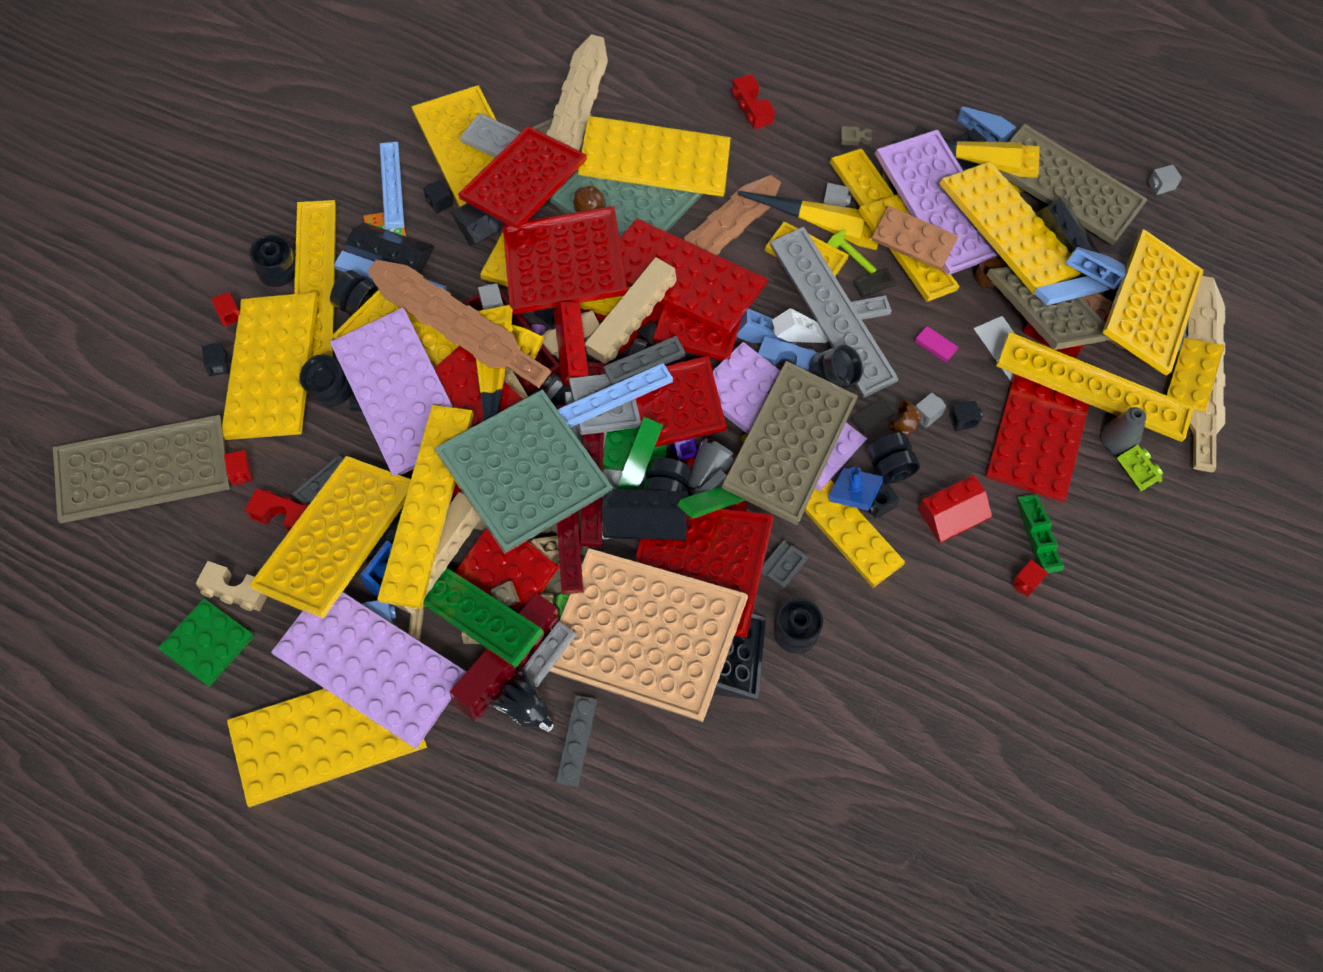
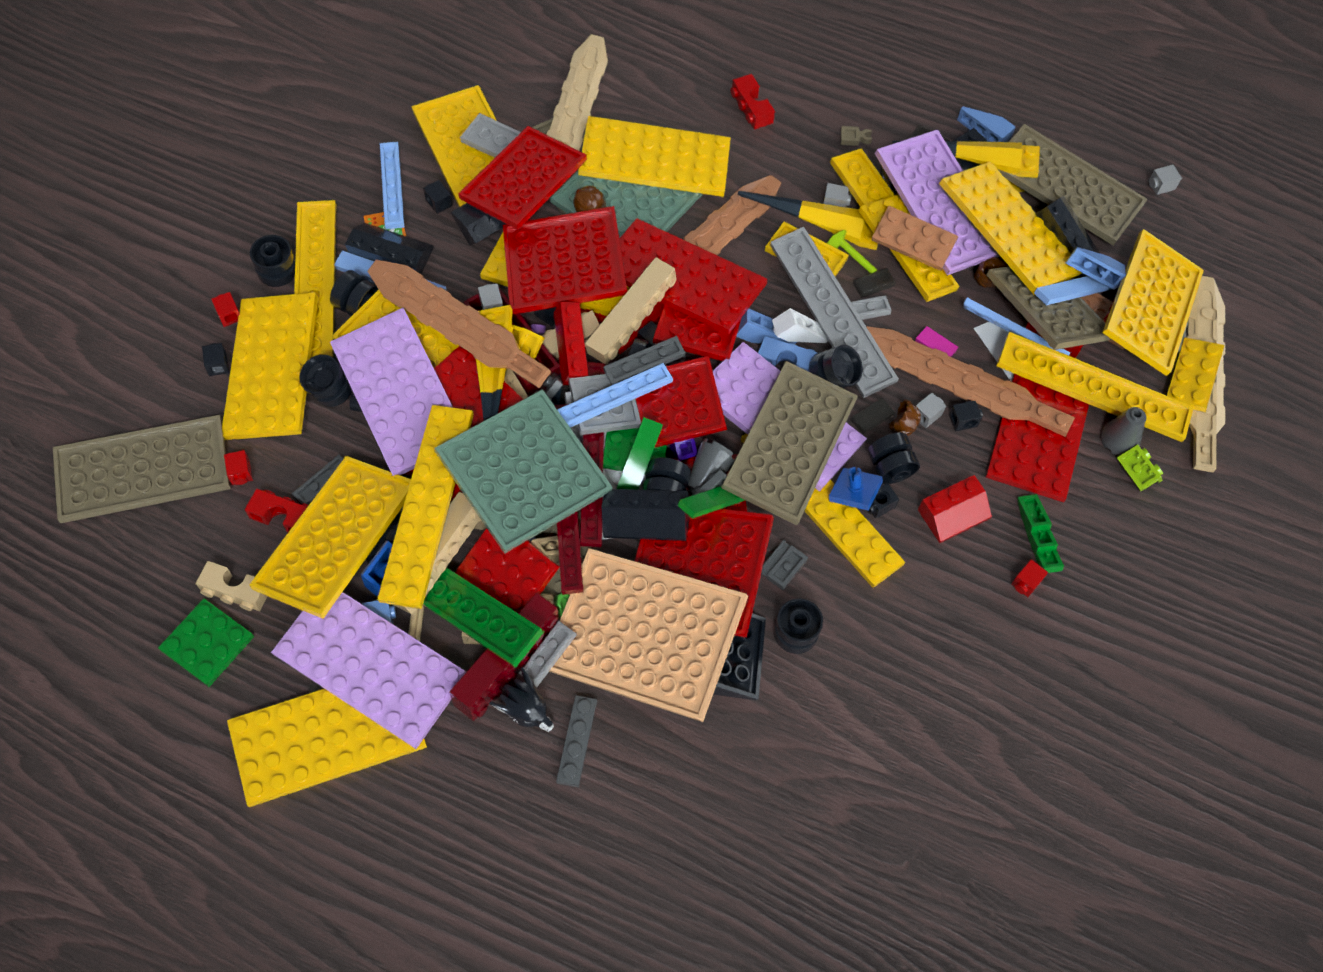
(506, 594): dark tan plate -> none
(968, 381): none -> nougat plate
(1006, 324): none -> light blue tile

